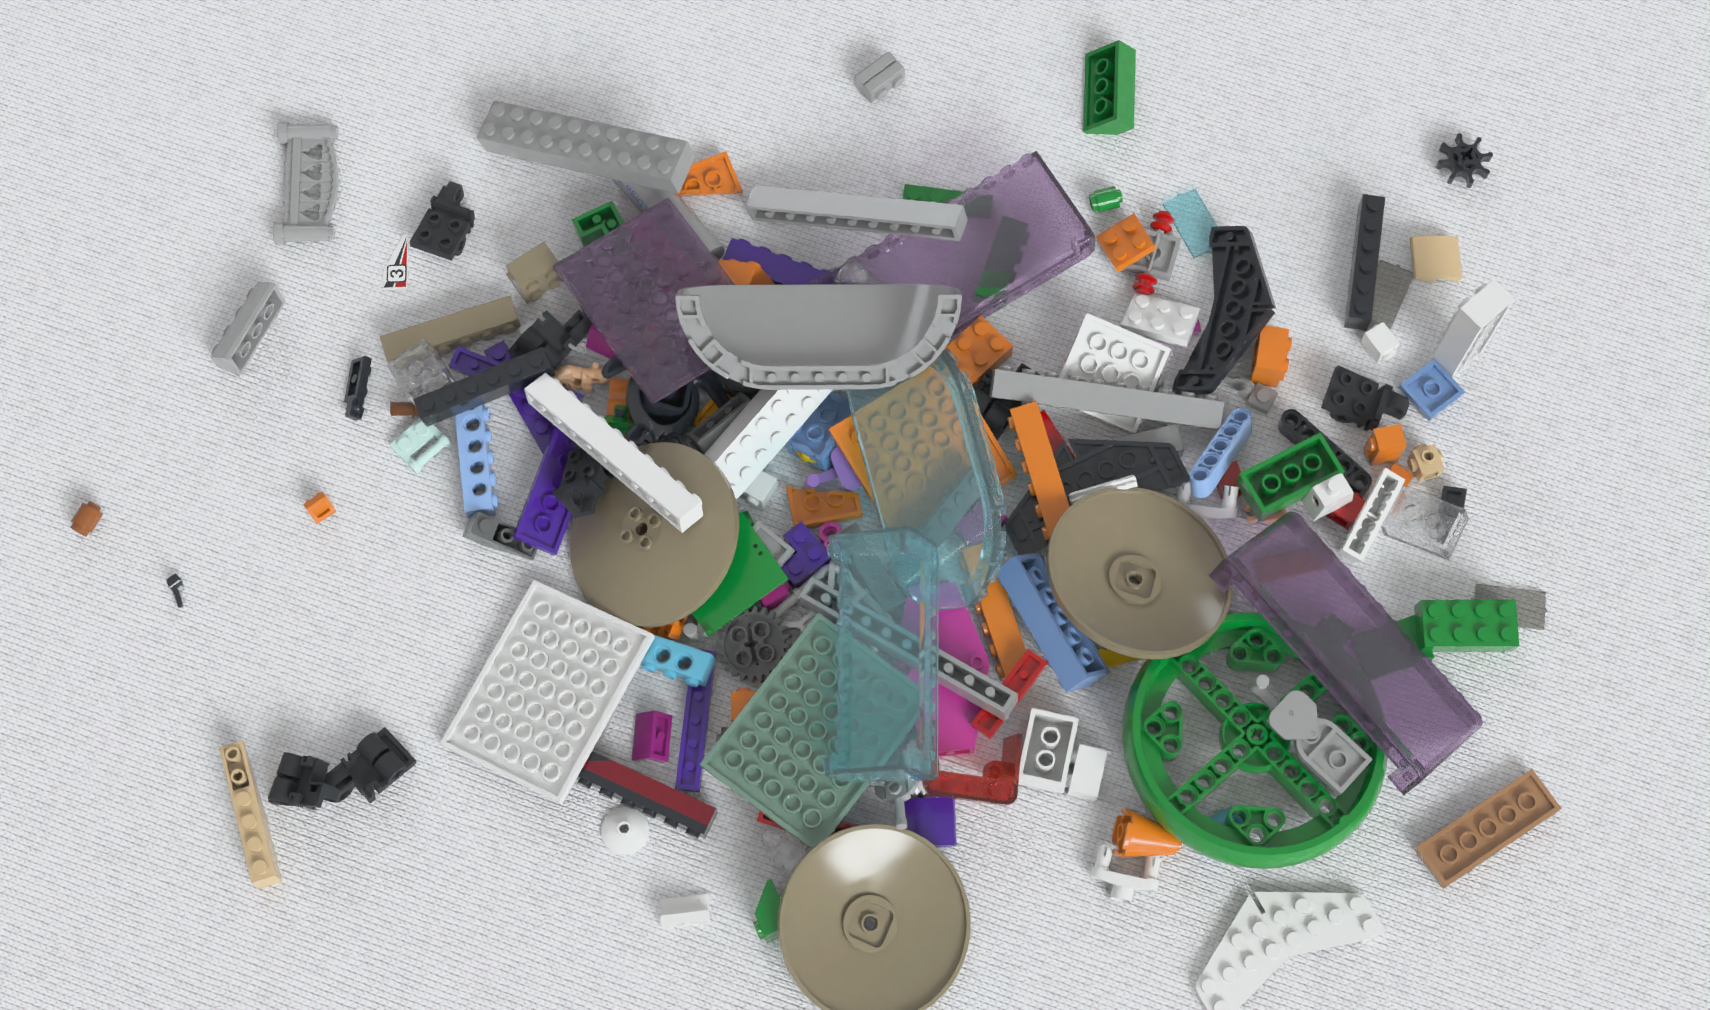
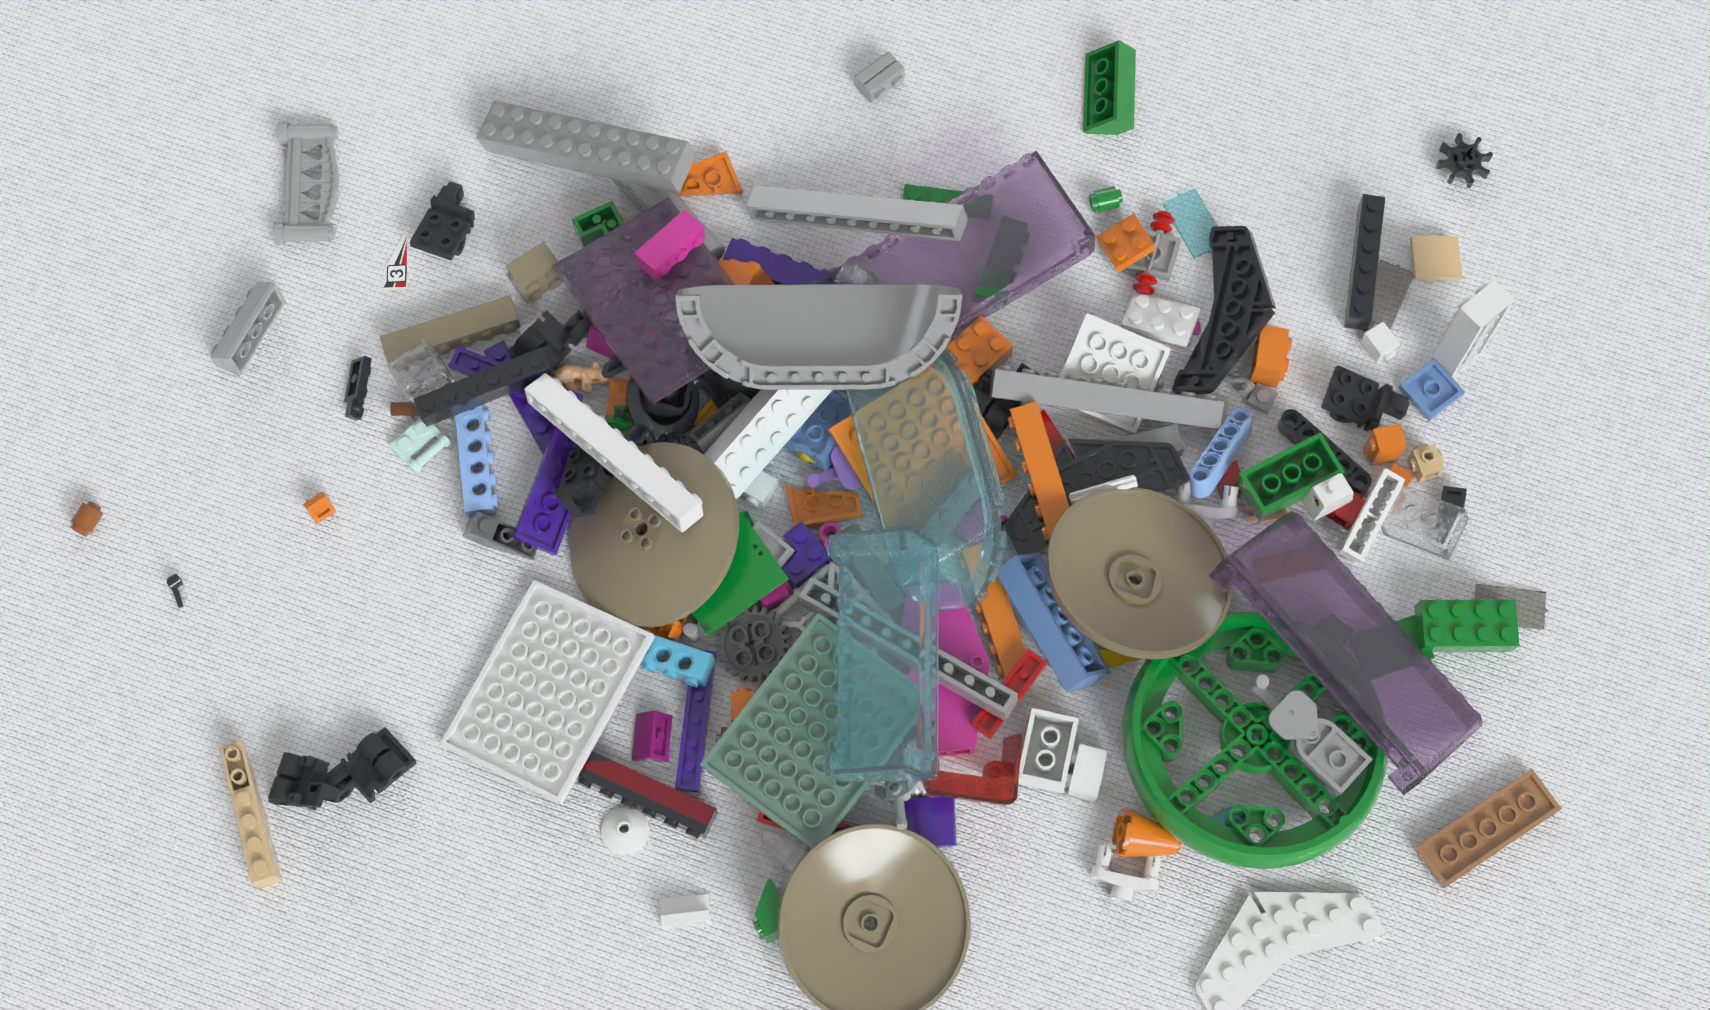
(670, 245): none -> dark pink brick

